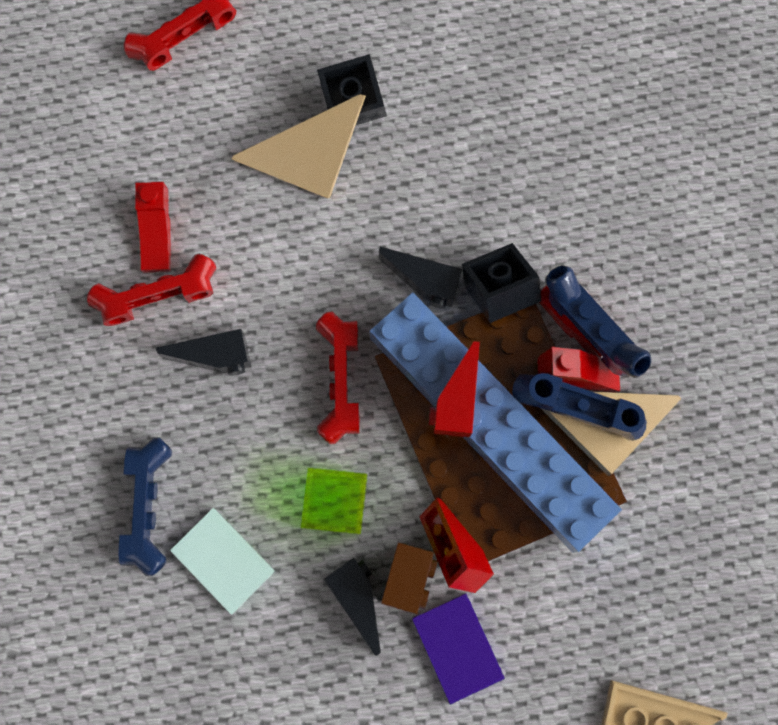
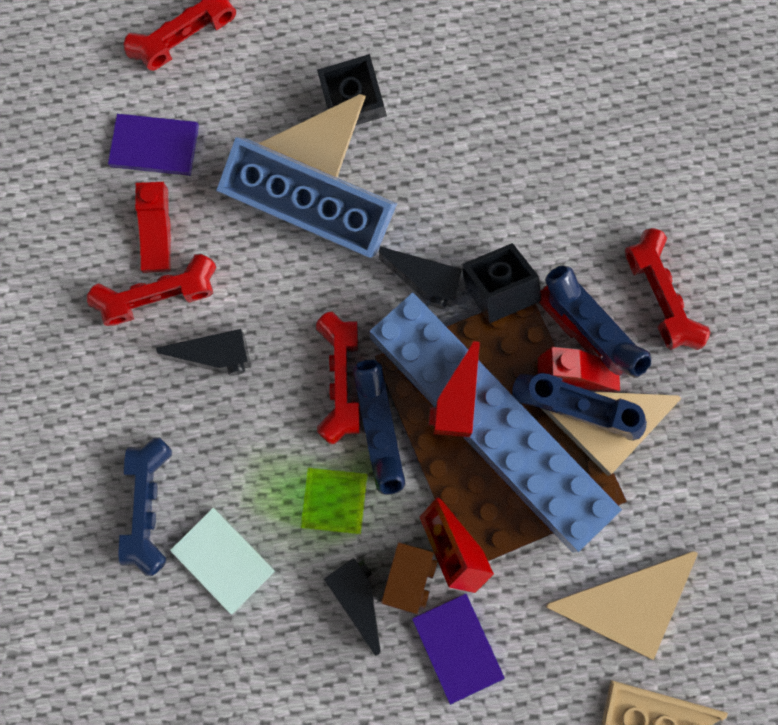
(153, 144): none -> dark purple tile
(306, 197): none -> medium blue brick
(379, 427): none -> dark blue plate
(631, 607): none -> tan tile
(677, 328): none -> red plate

